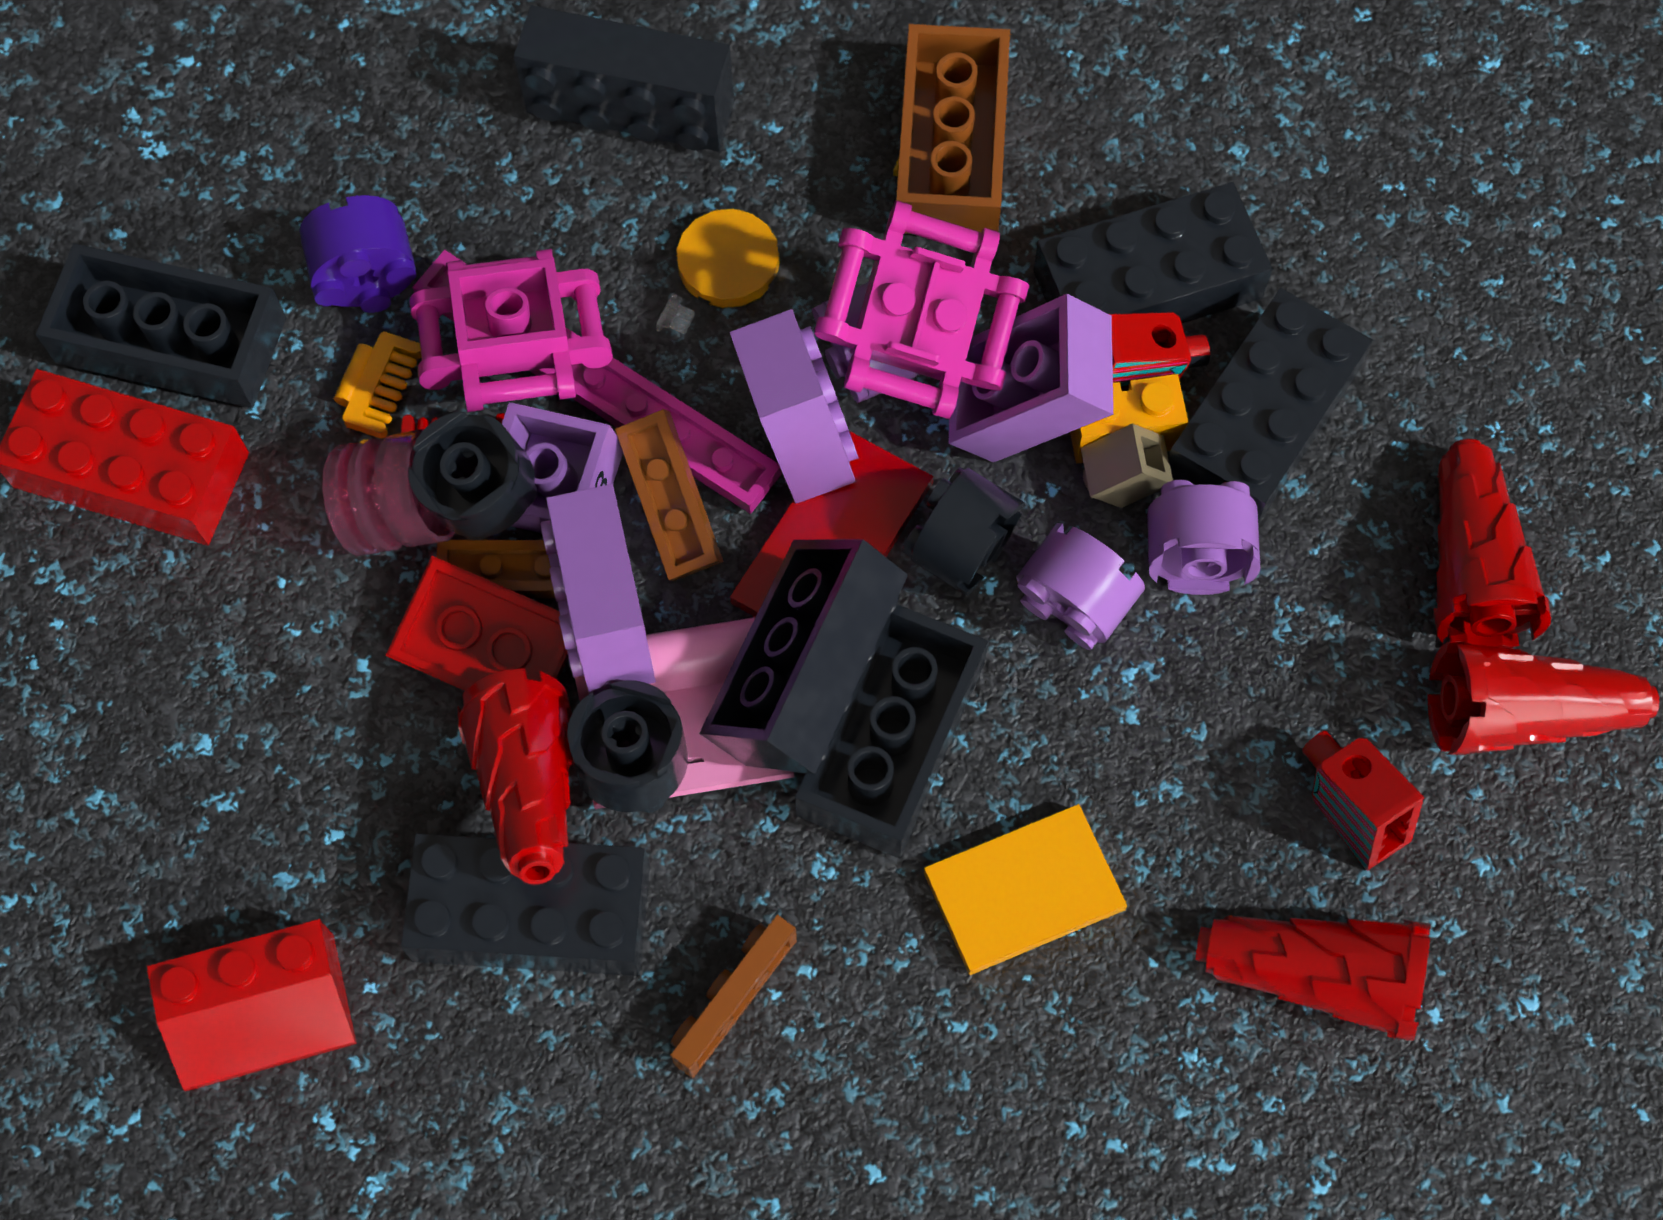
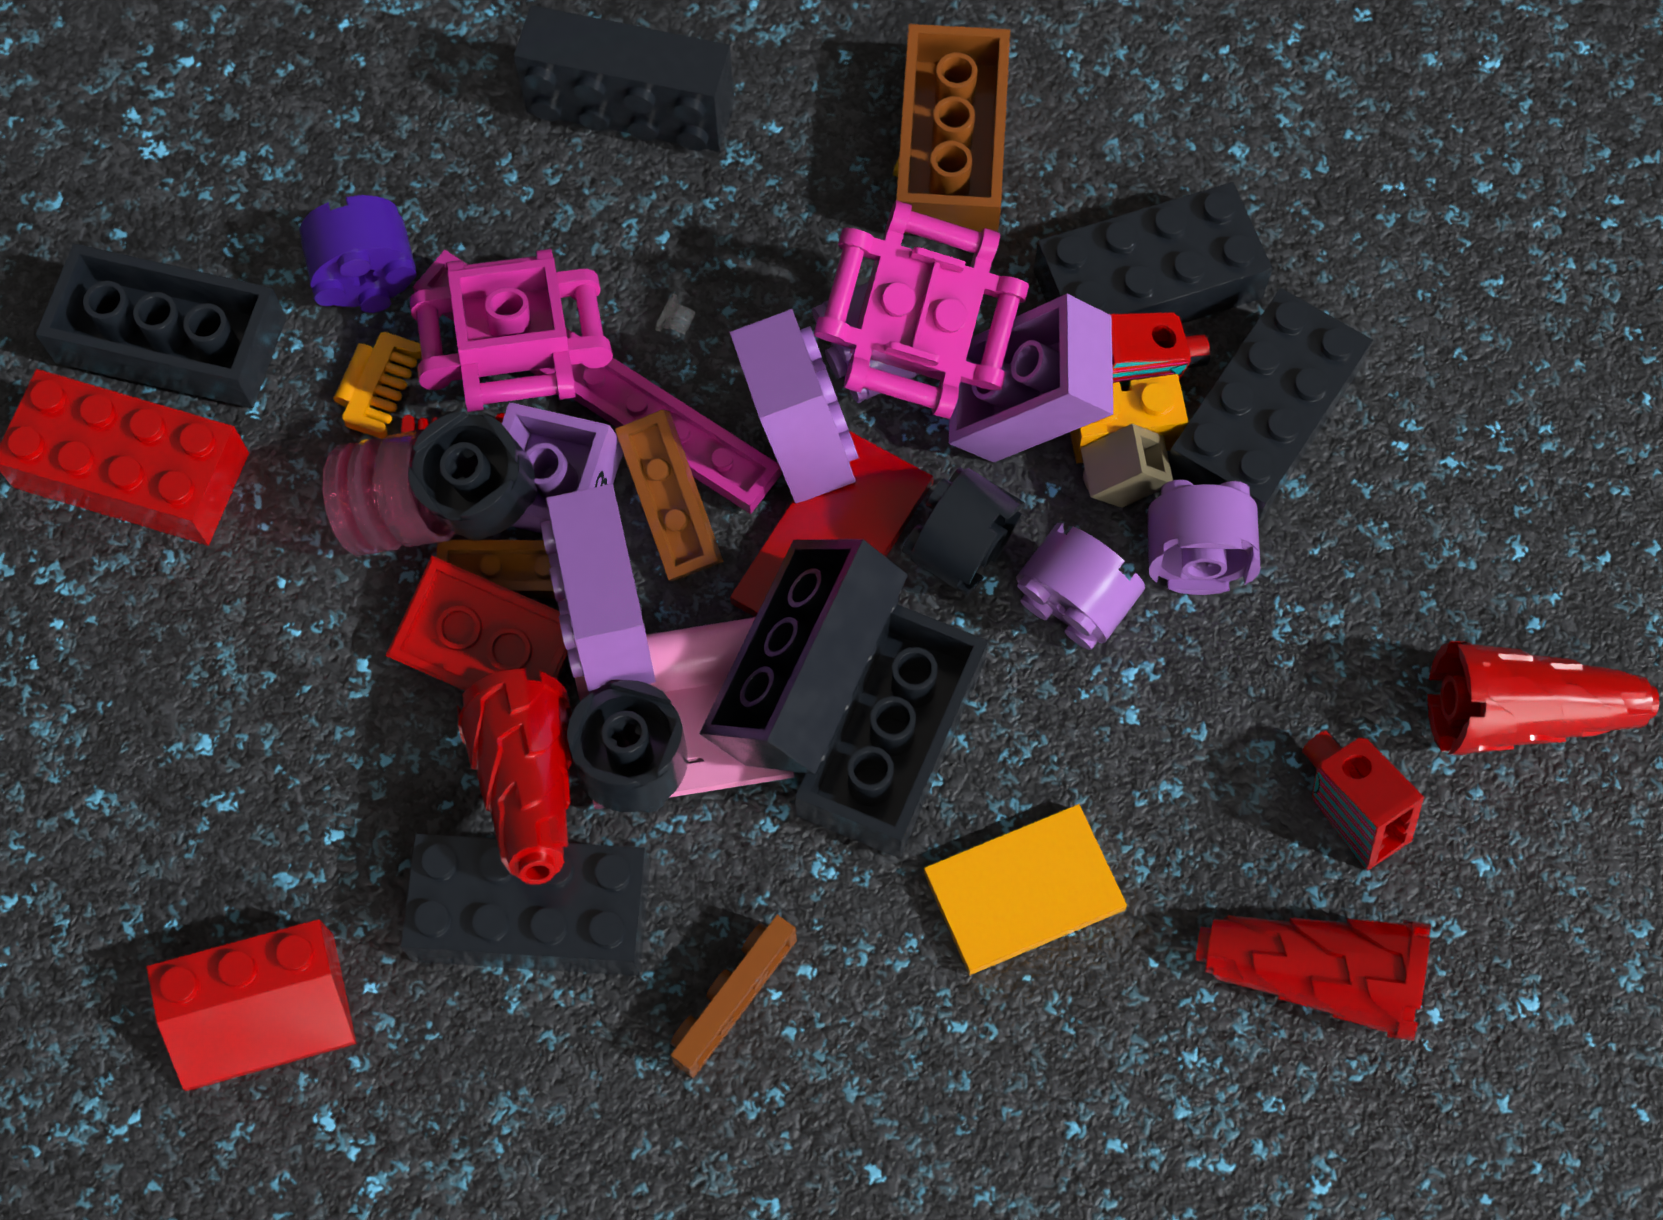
(728, 257): light orange tile -> none
(1485, 569): red cone -> none

